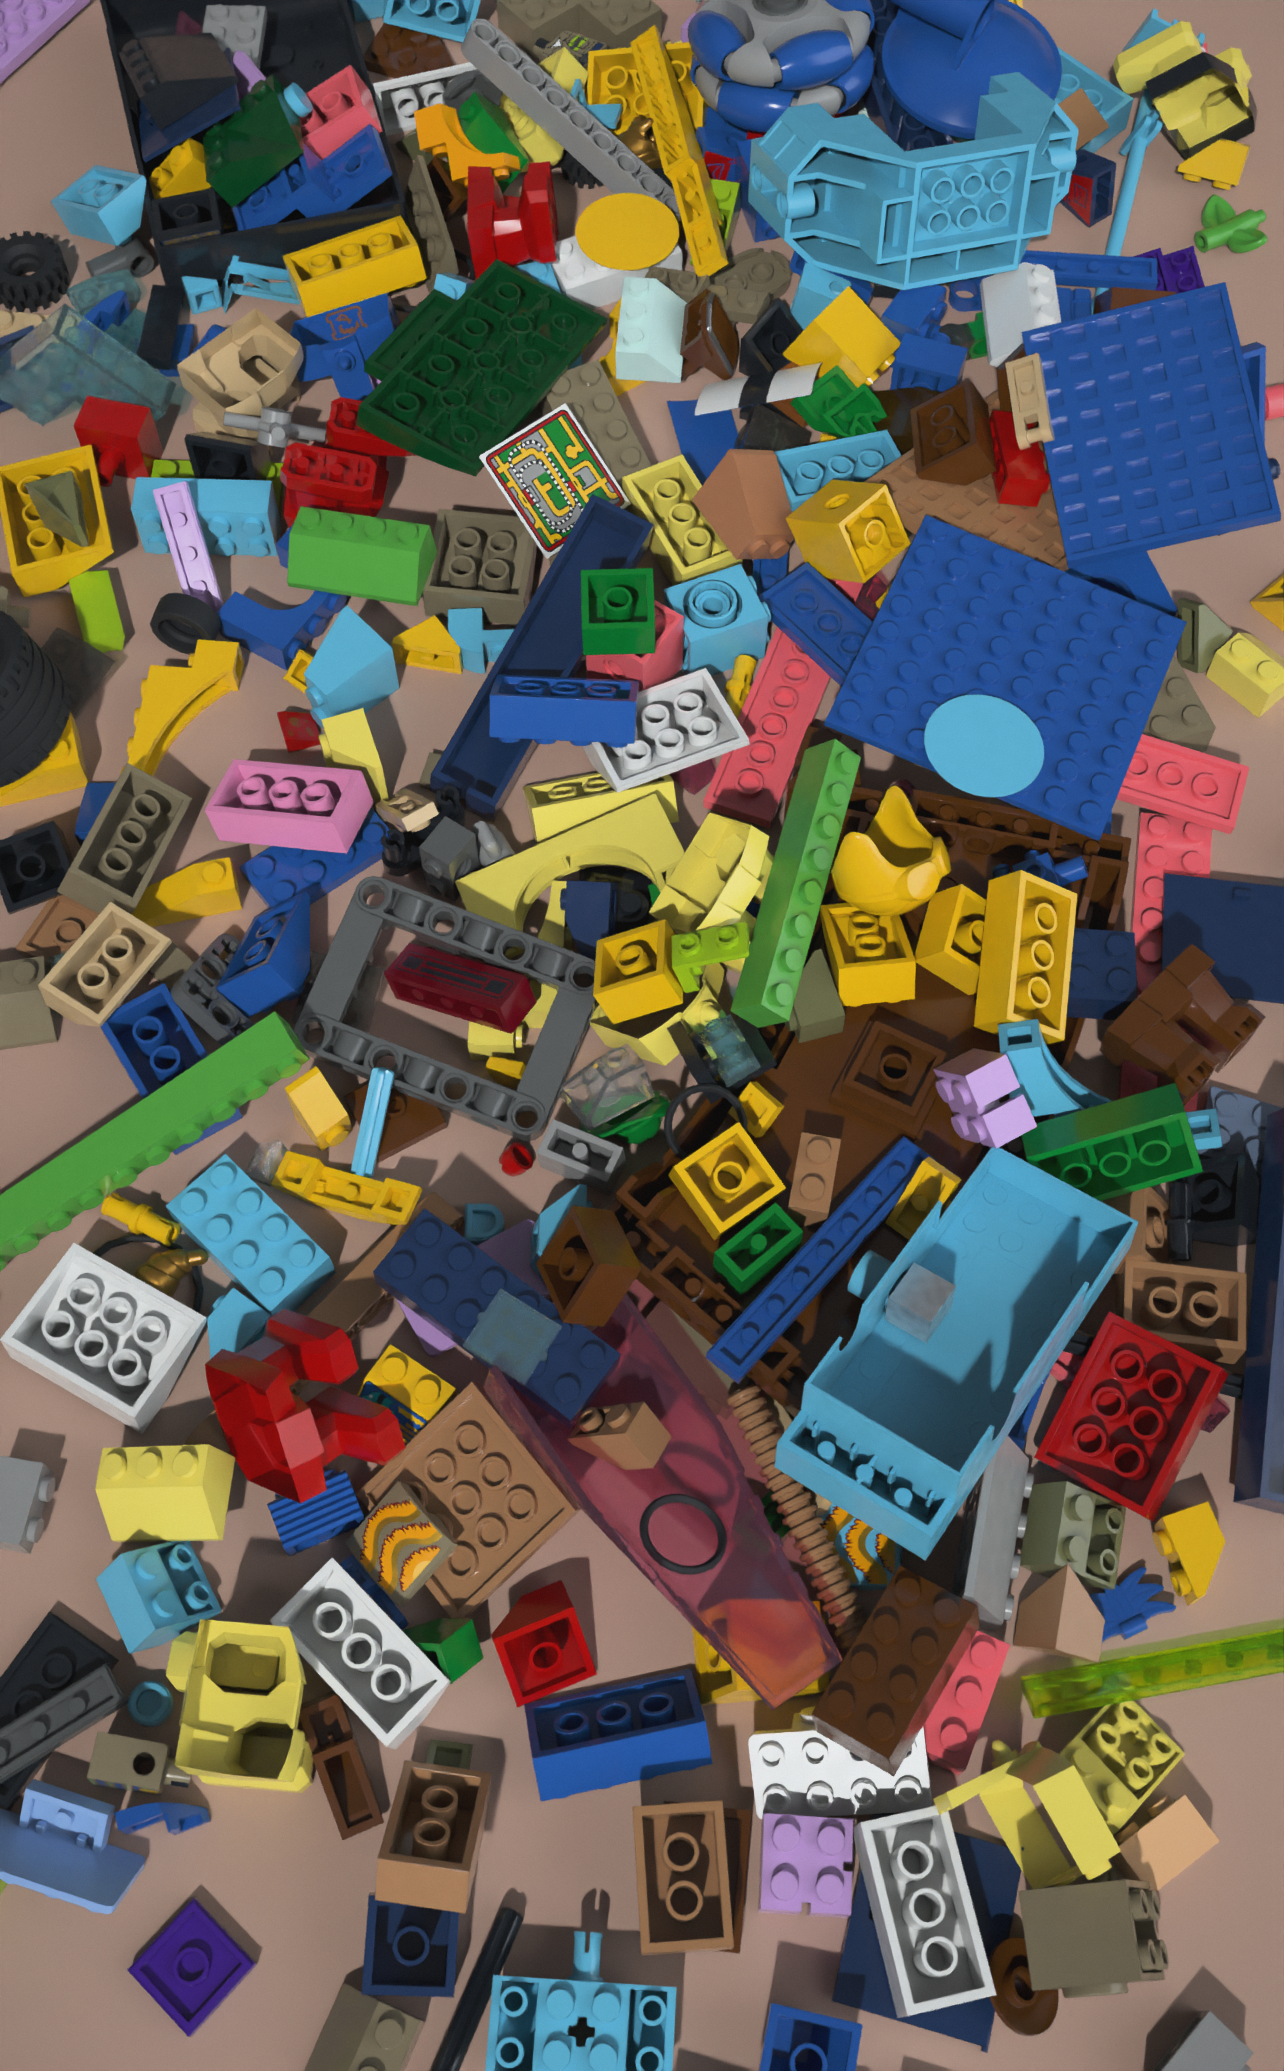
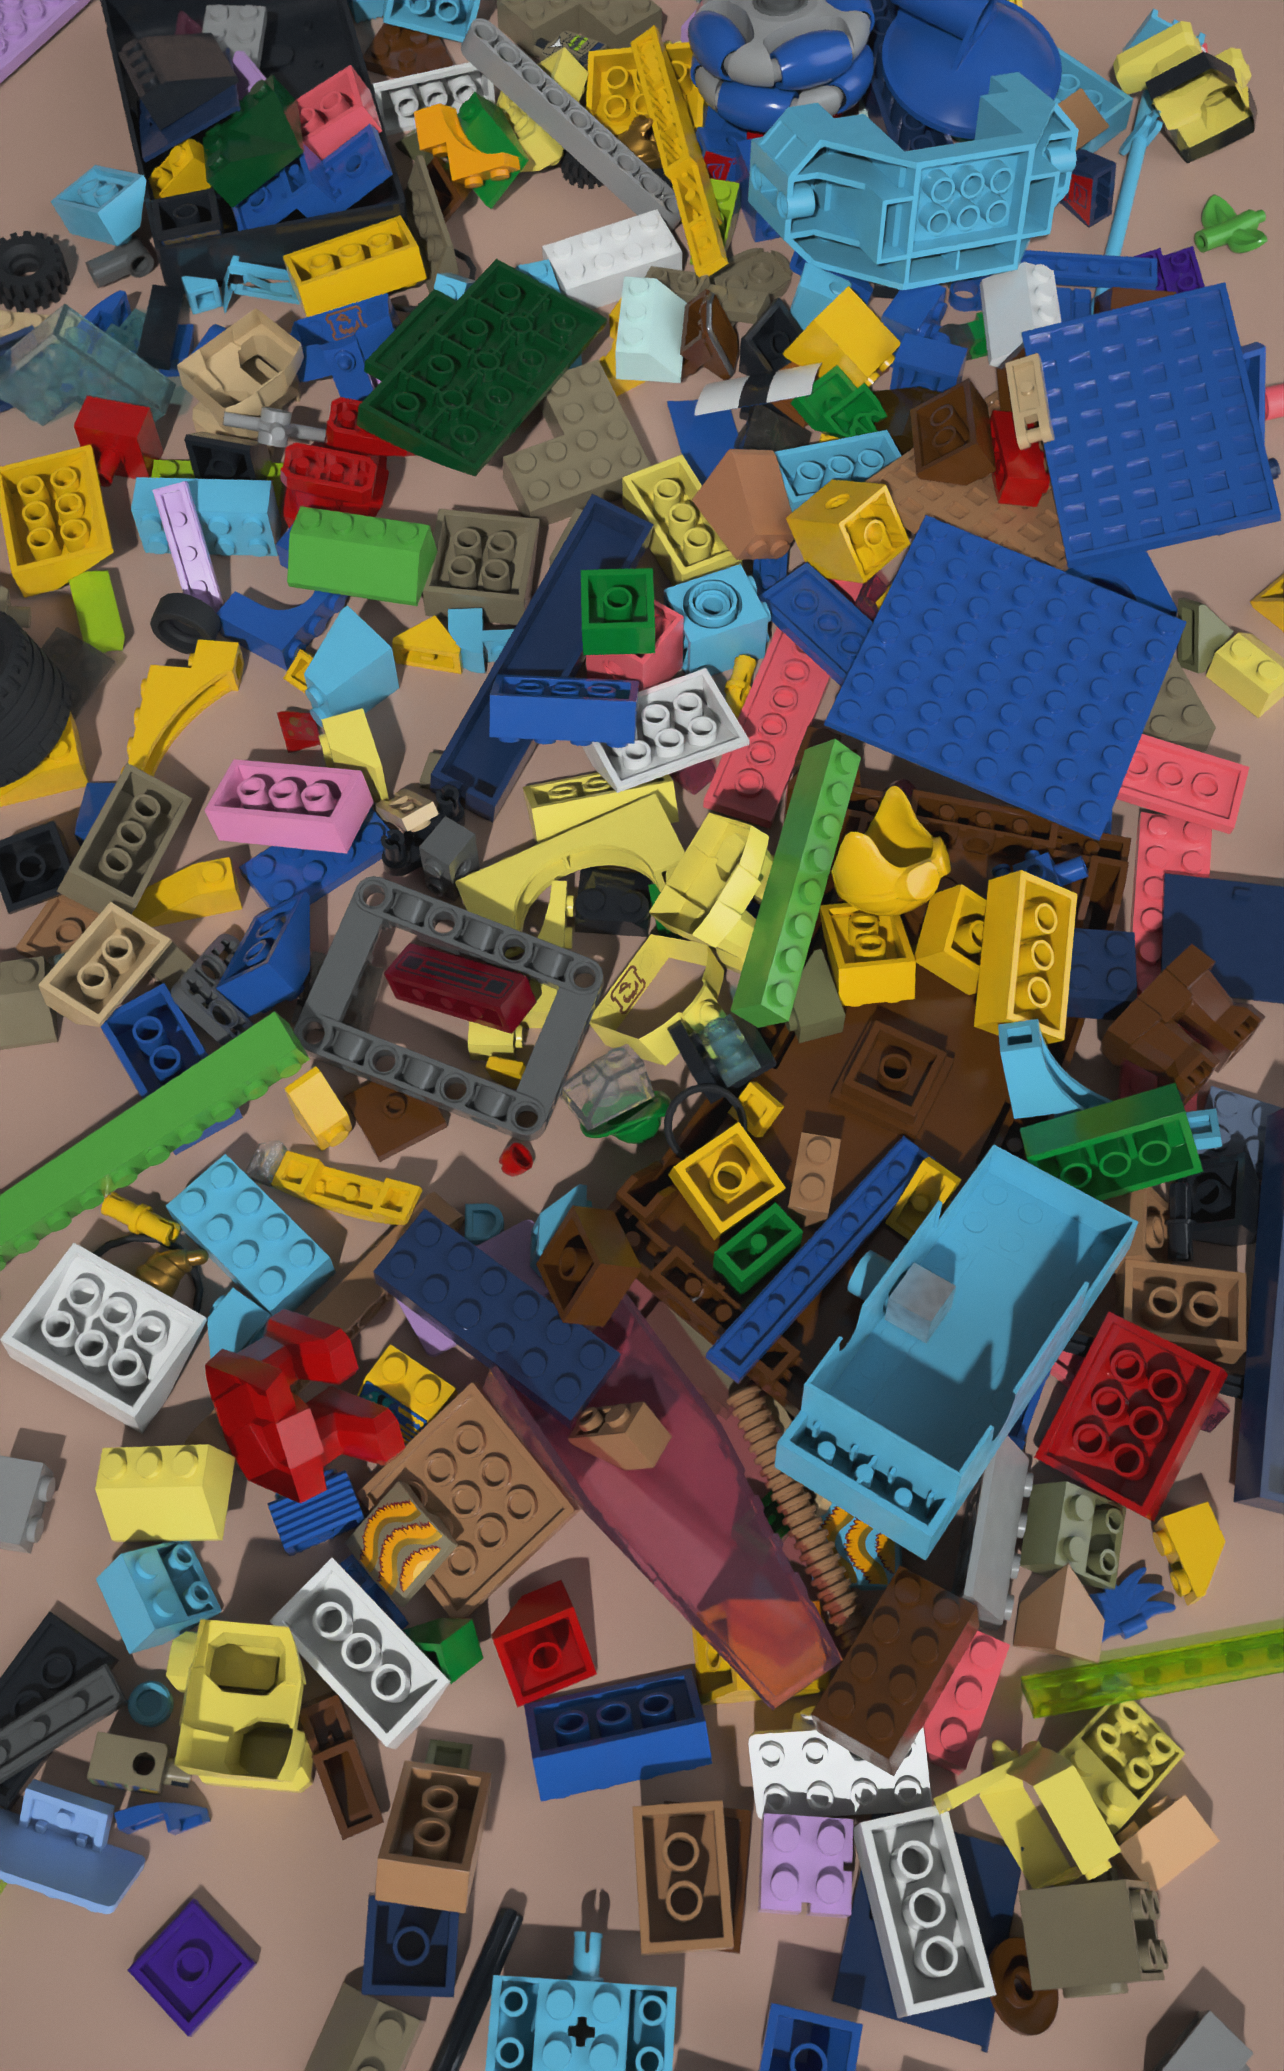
(60, 506): olive slope -> none
(94, 290): clear light blue slope -> none
(298, 100): medium azure tile -> none
(372, 1122): medium azure axle -> none
(465, 84): dark grey tile -> none
(491, 844): light grey piece -> none
(512, 226): red piece -> none
(512, 1336): clear light blue piece -> none
(550, 476): sticker -> none
(581, 1157): light grey brick -> none
(589, 913): dark blue slope -> none
(606, 114): medium azure bracket -> none
(627, 231): yellow sticker -> none
(636, 972): yellow brick -> none
(661, 1560): black tyre -> none
(707, 947): lime bracket -> none
(972, 1090): lavender piece -> none
(984, 745): medium azure sticker -> none
(1219, 162): yellow slope -> none

